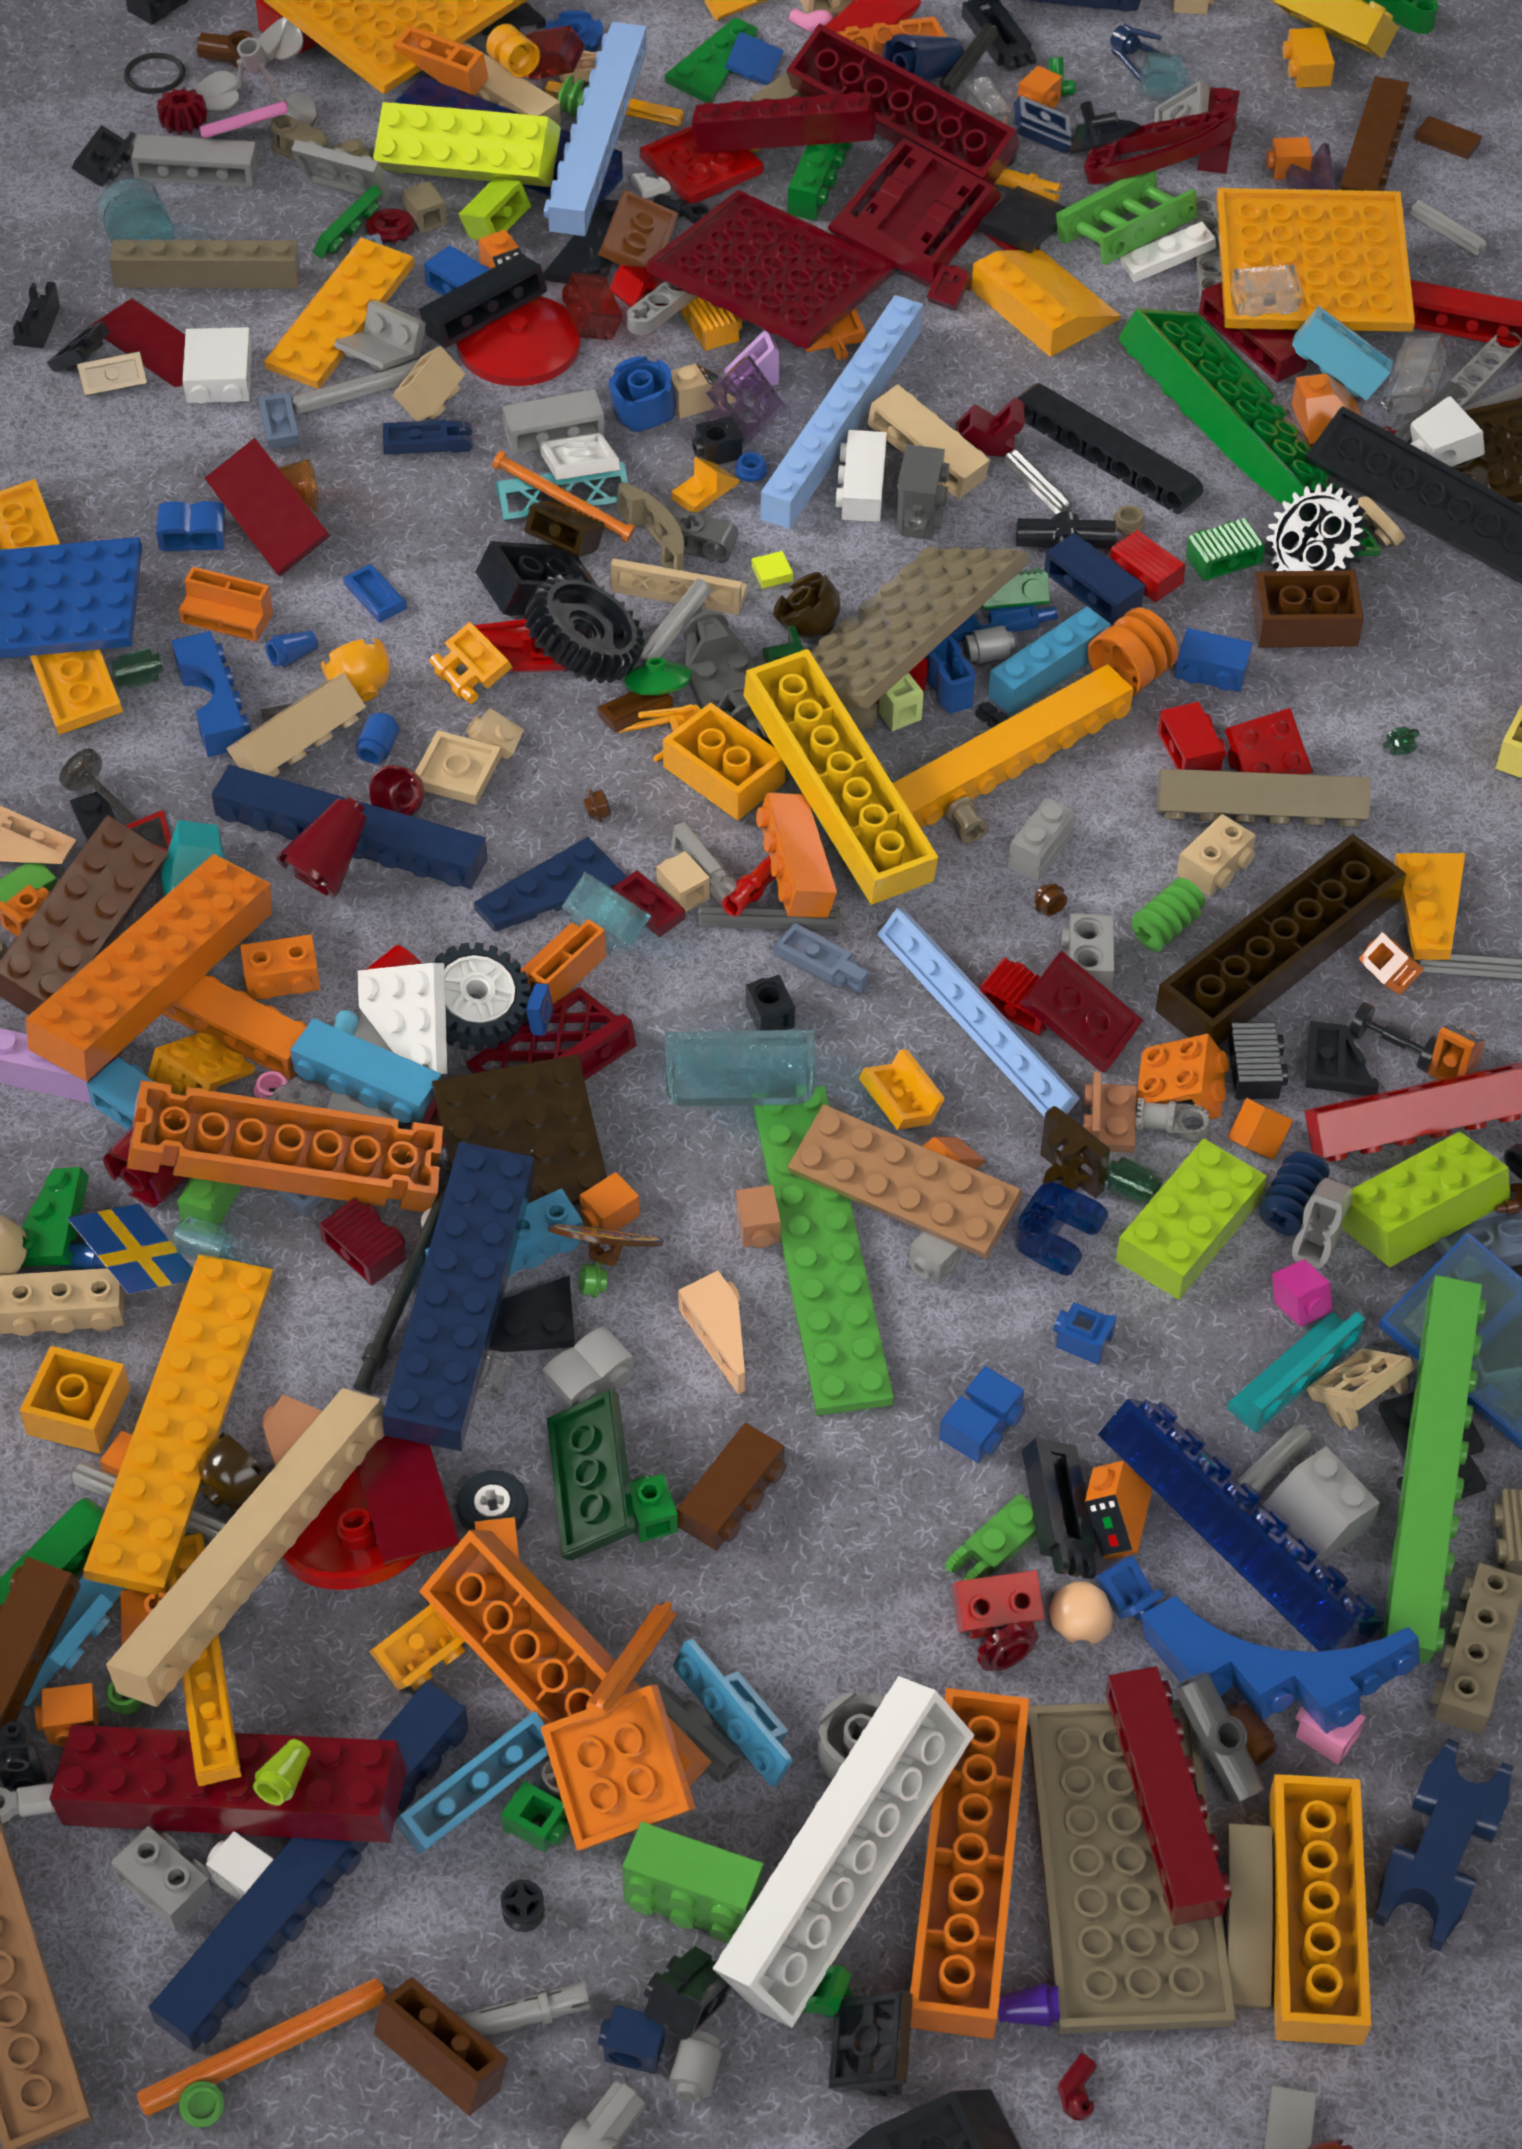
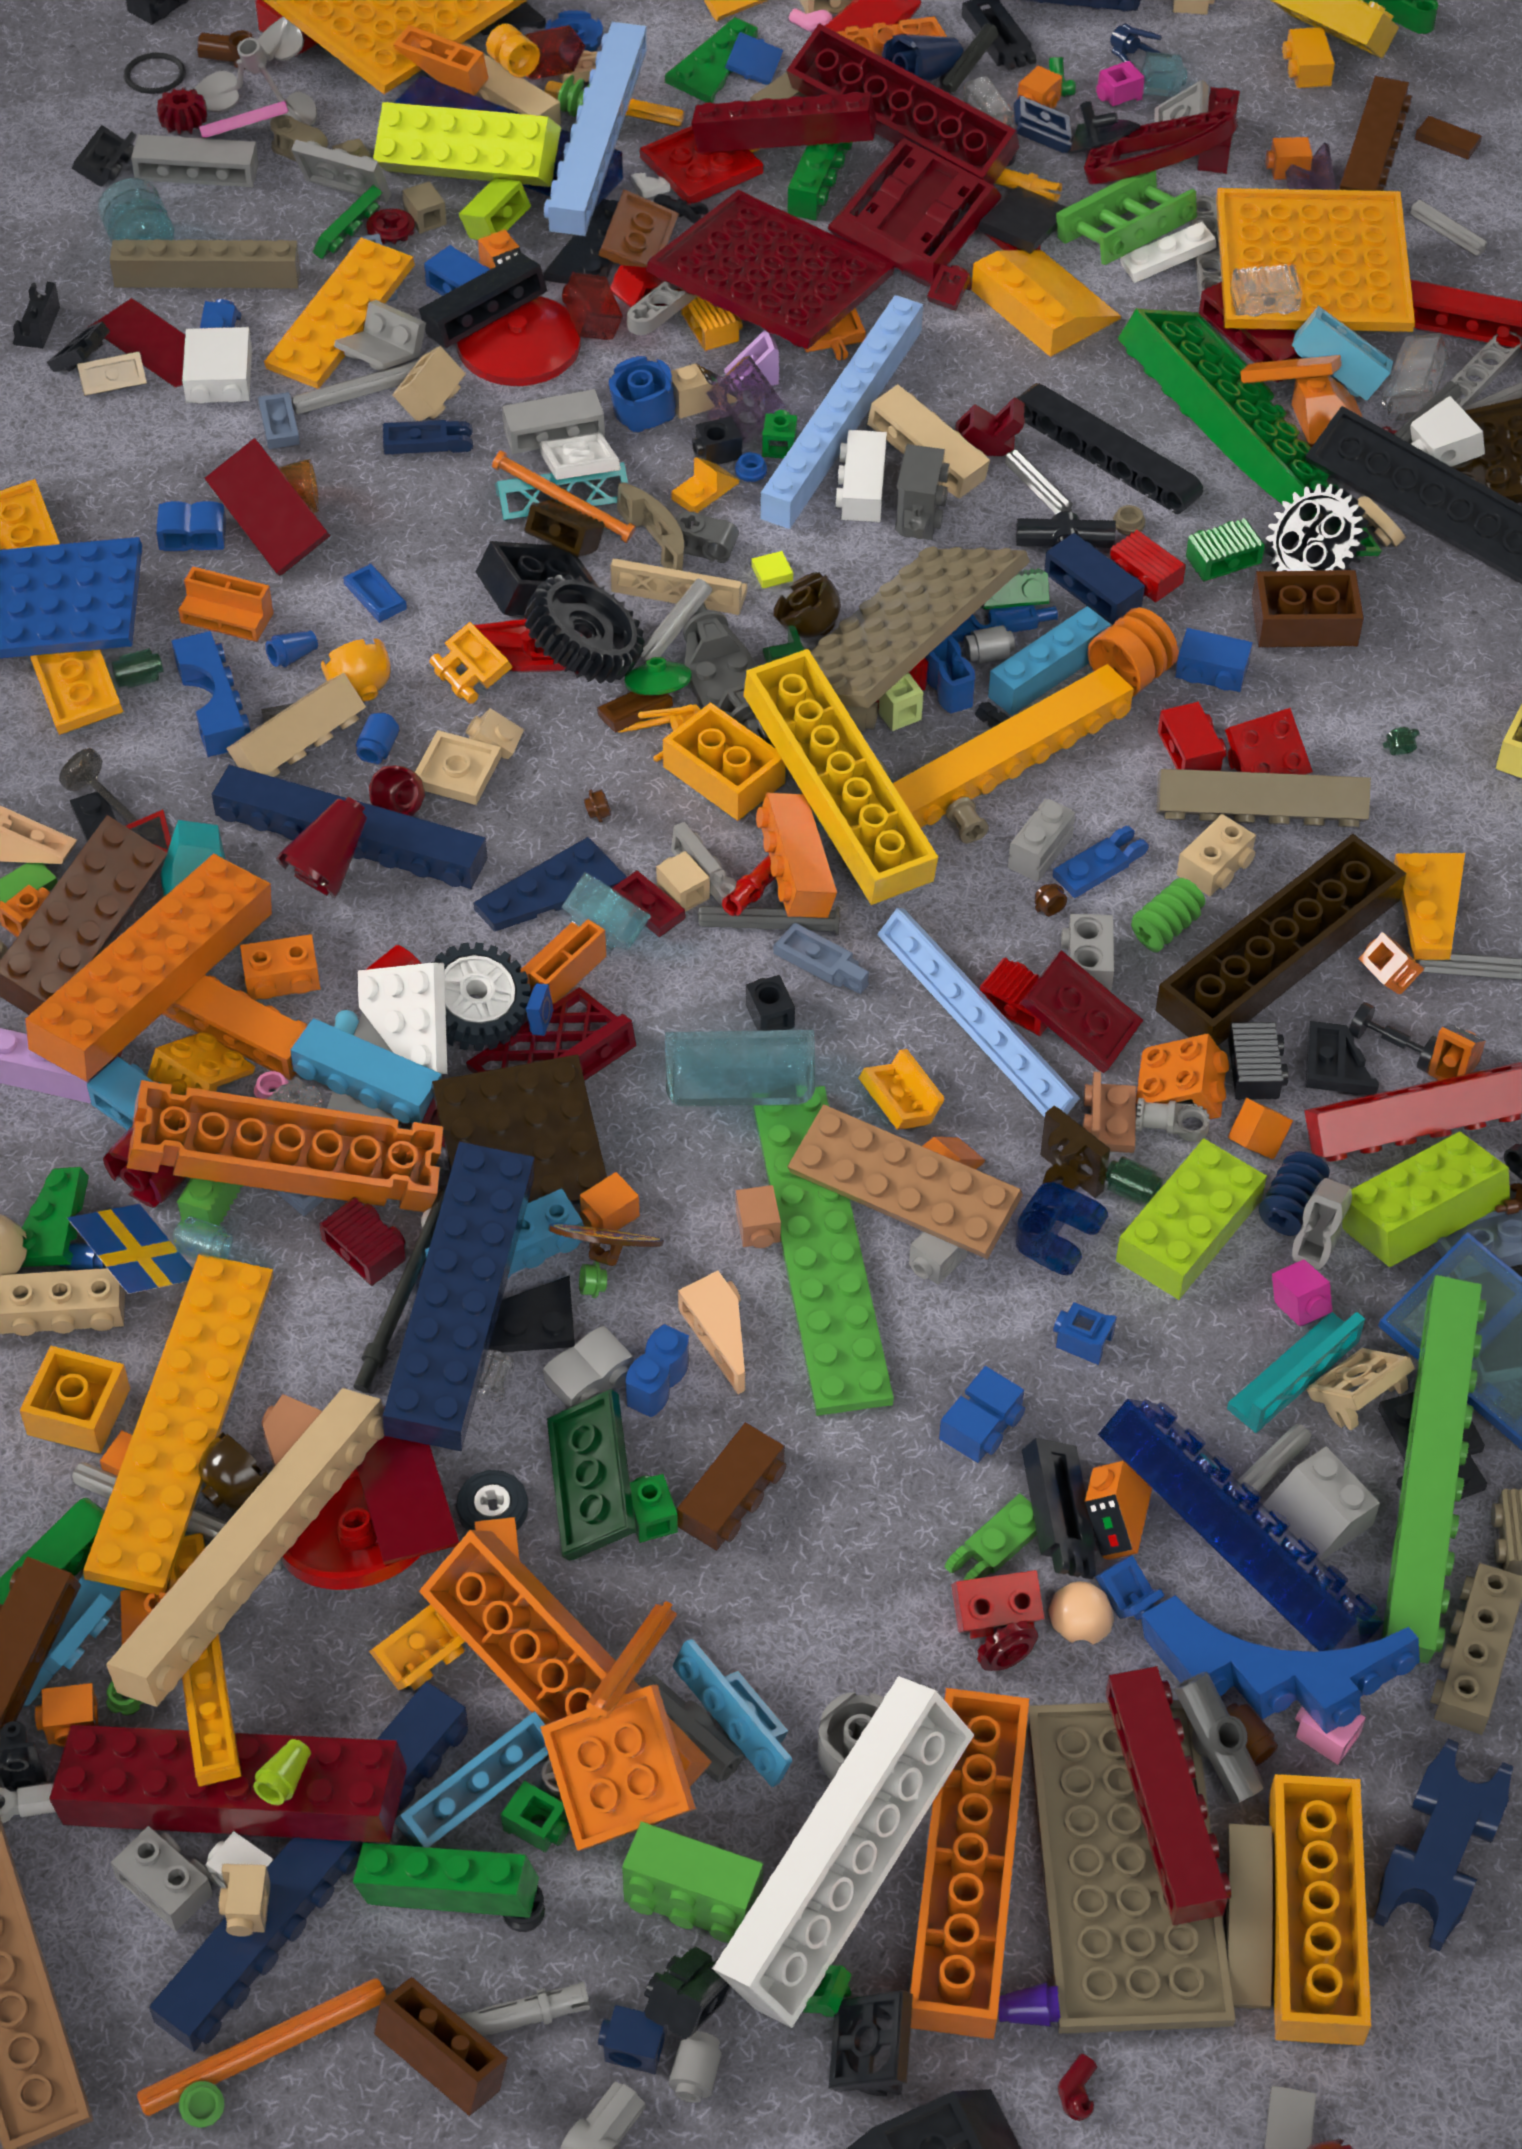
(219, 314): none -> blue bracket
(244, 1898): none -> tan brick
(446, 1879): none -> green brick
(657, 1370): none -> blue brick
(778, 427): none -> green brick
(1099, 862): none -> blue hinge
(1120, 84): none -> dark pink brick
(1291, 369): none -> orange tile

